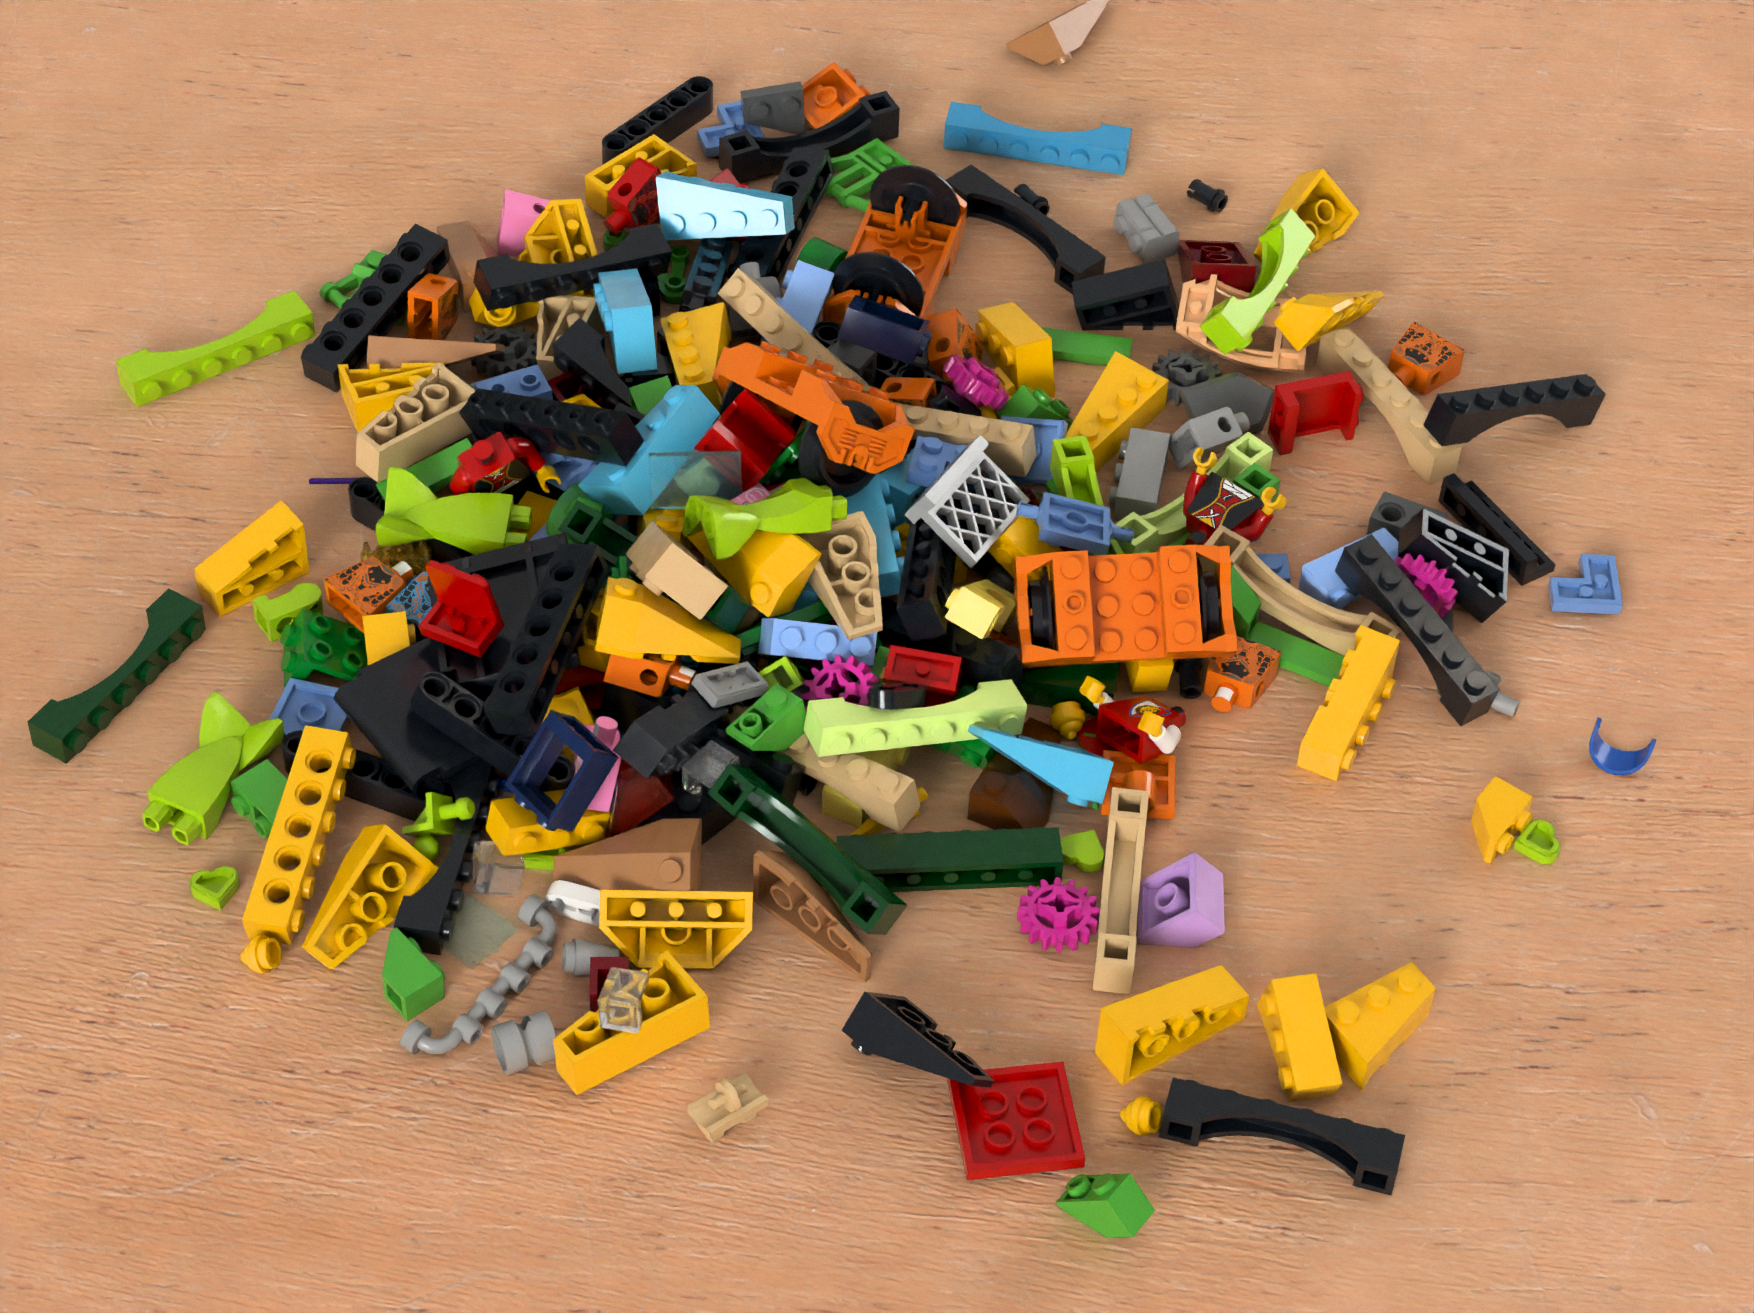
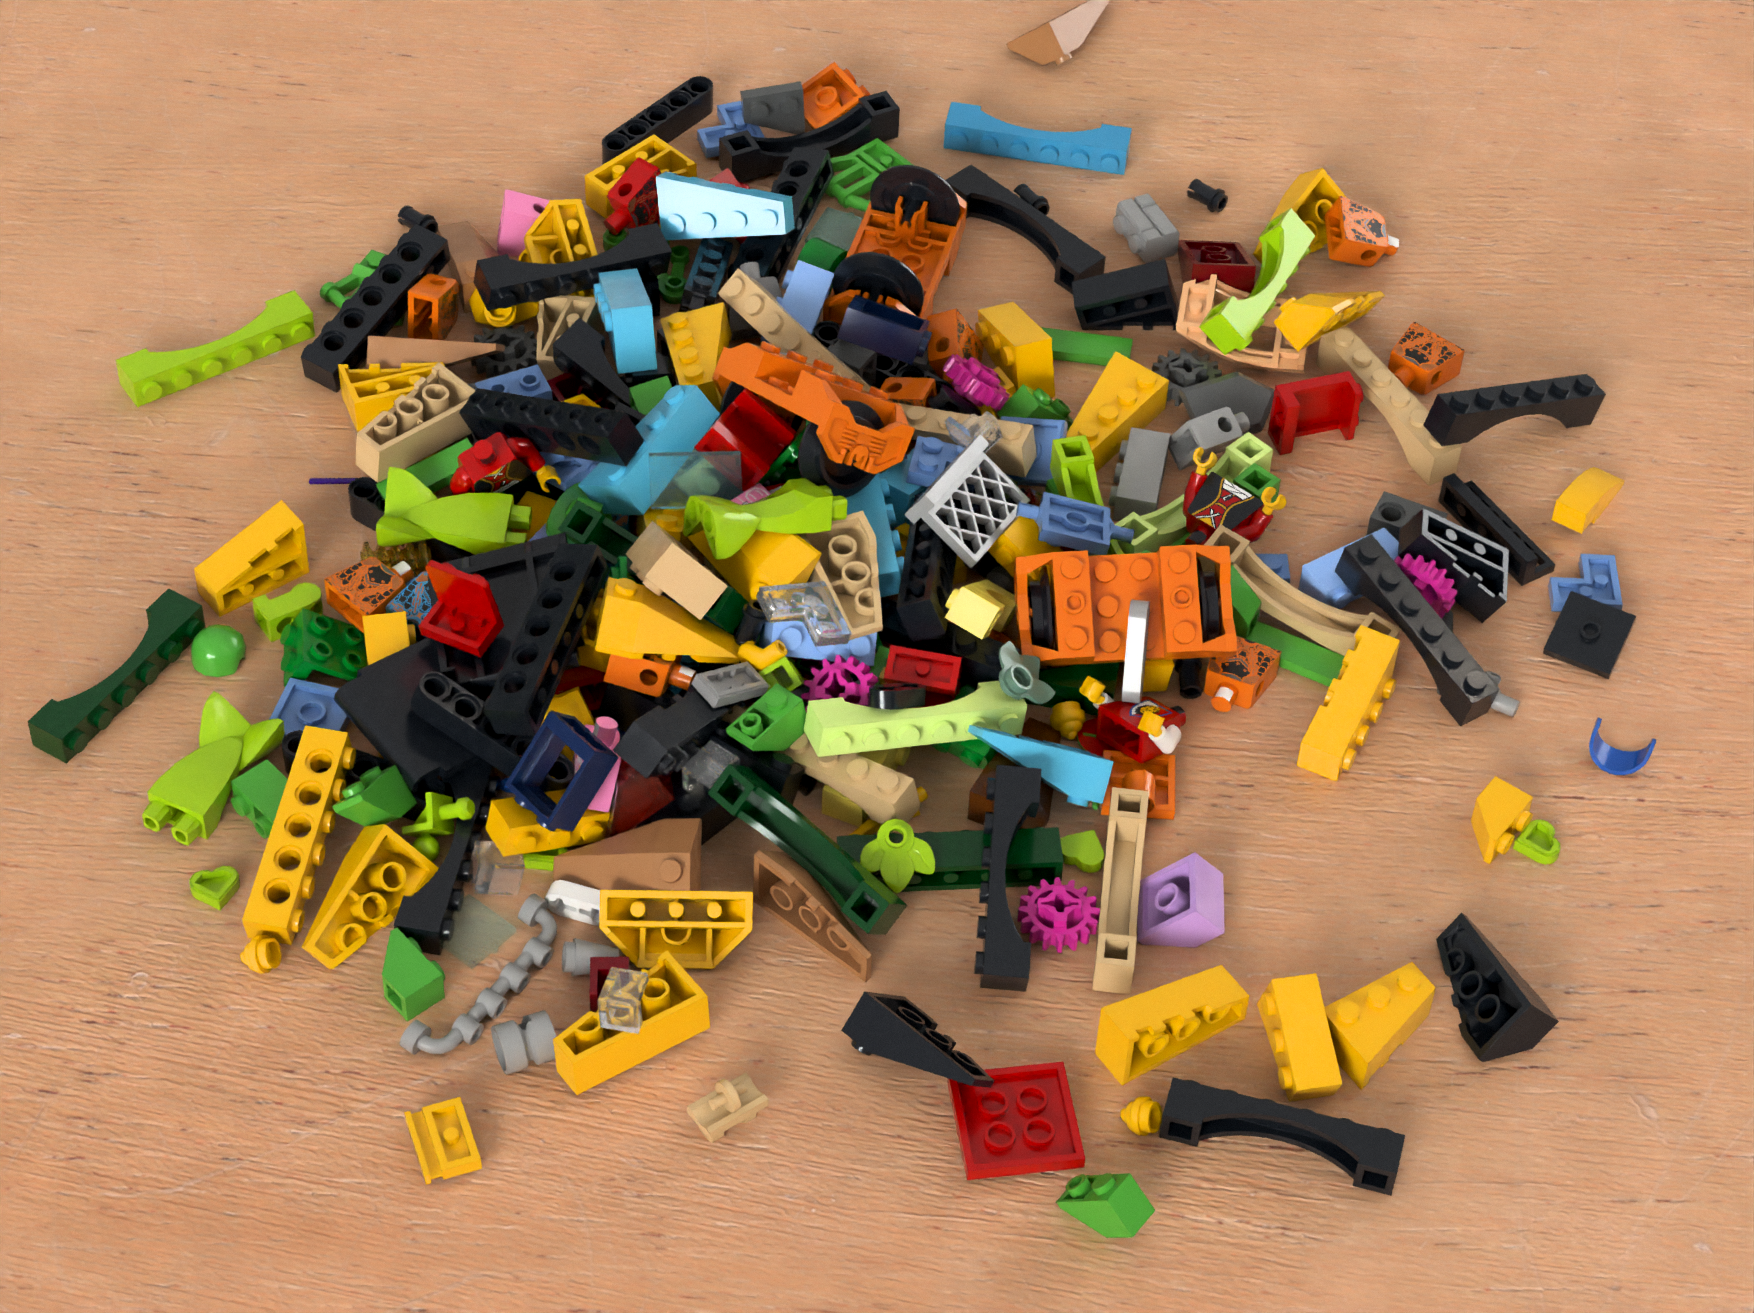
(217, 650): none -> bright green hair
(376, 798): none -> bright green slope
(412, 216): none -> black pin
(443, 1140): none -> yellow plate
(751, 623): none -> black pin
(759, 657): none -> yellow arm
(811, 604): none -> clear plate
(836, 228): none -> clear light blue piece
(900, 859): none -> lime plate
(972, 427): none -> clear panel
(1005, 956): none -> black arch
(1021, 676): none -> sand green plate
(1135, 651): none -> beam
(1357, 234): none -> orange torso
(1493, 1000): none -> black wedge
(1586, 499): none -> yellow slope
(1589, 634): none -> black plate

